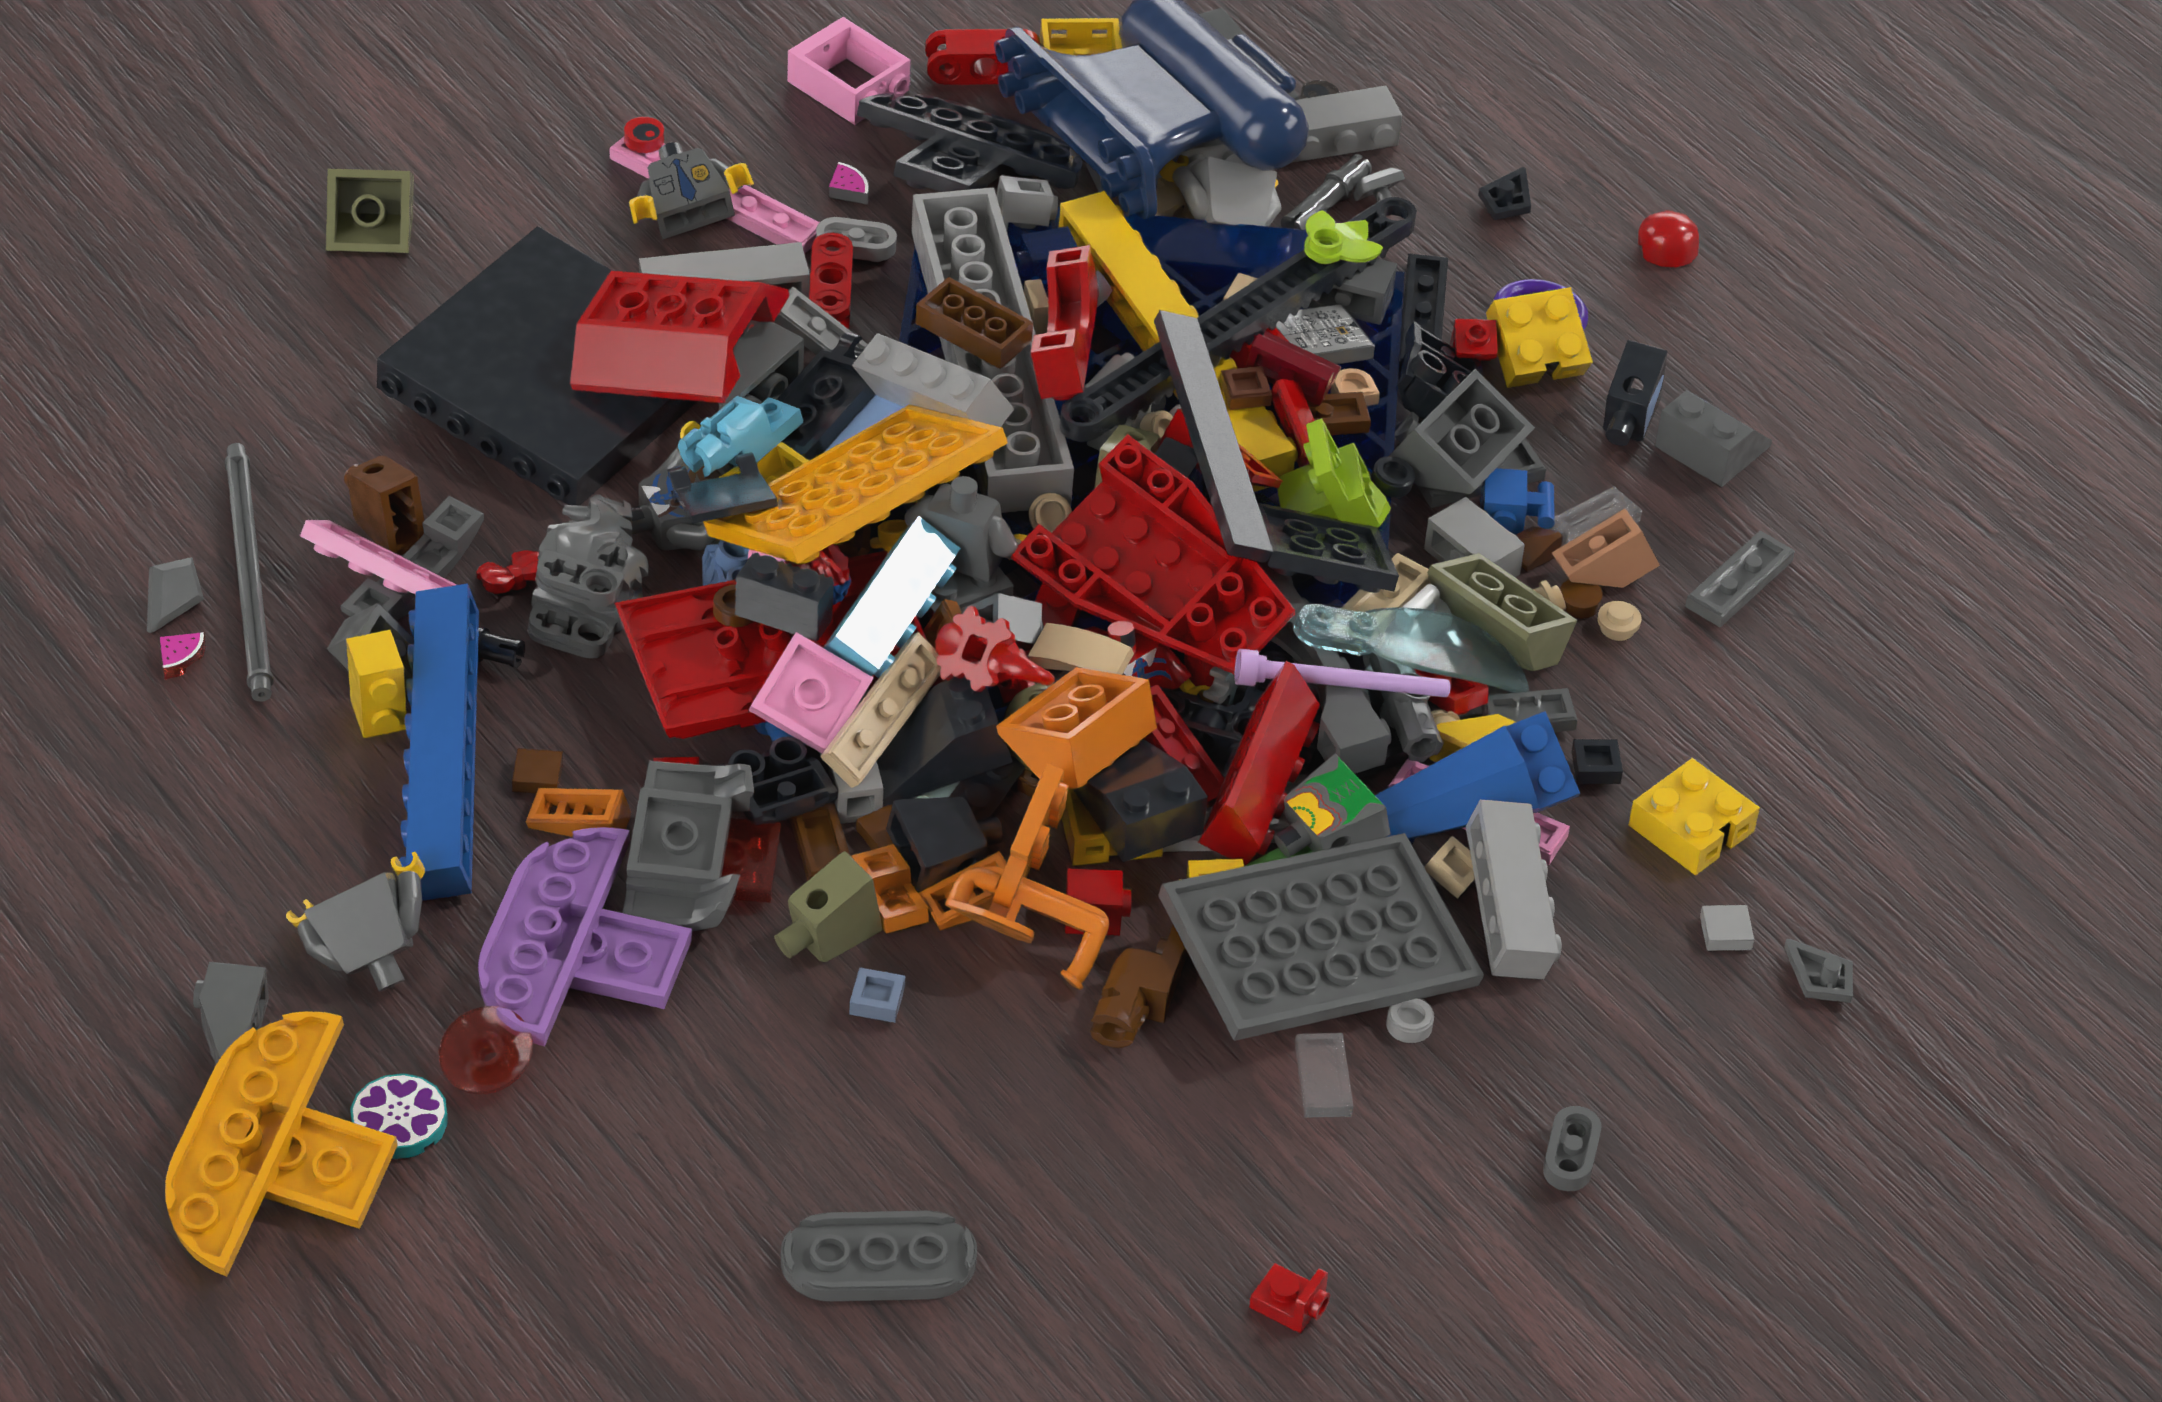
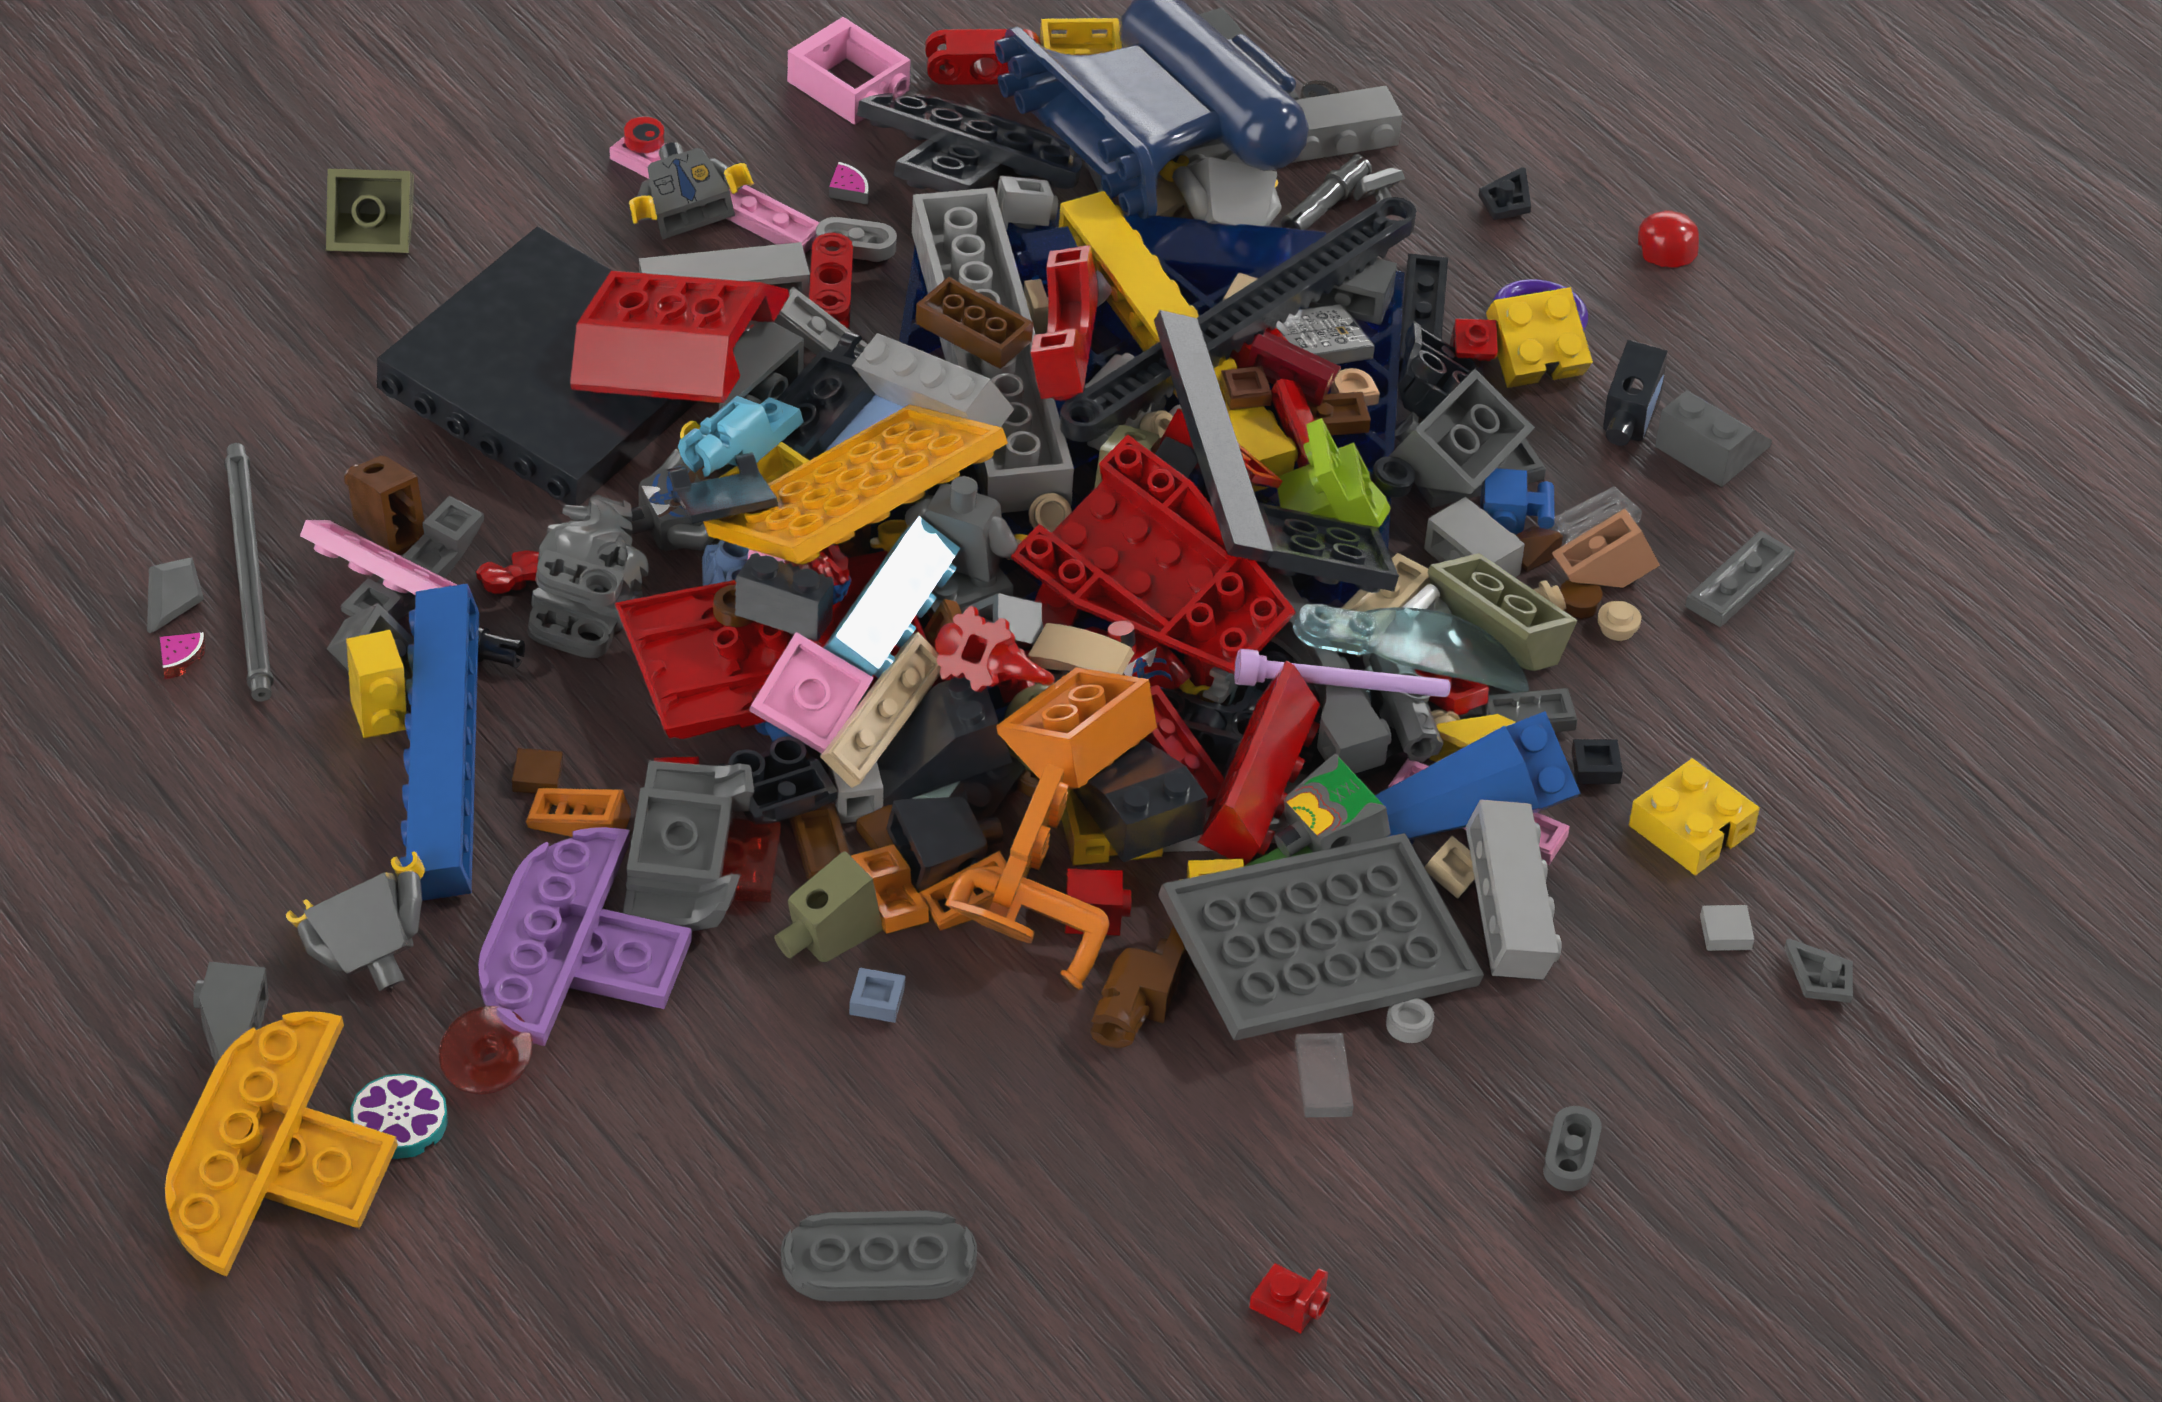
(1334, 241): lime plate -> none

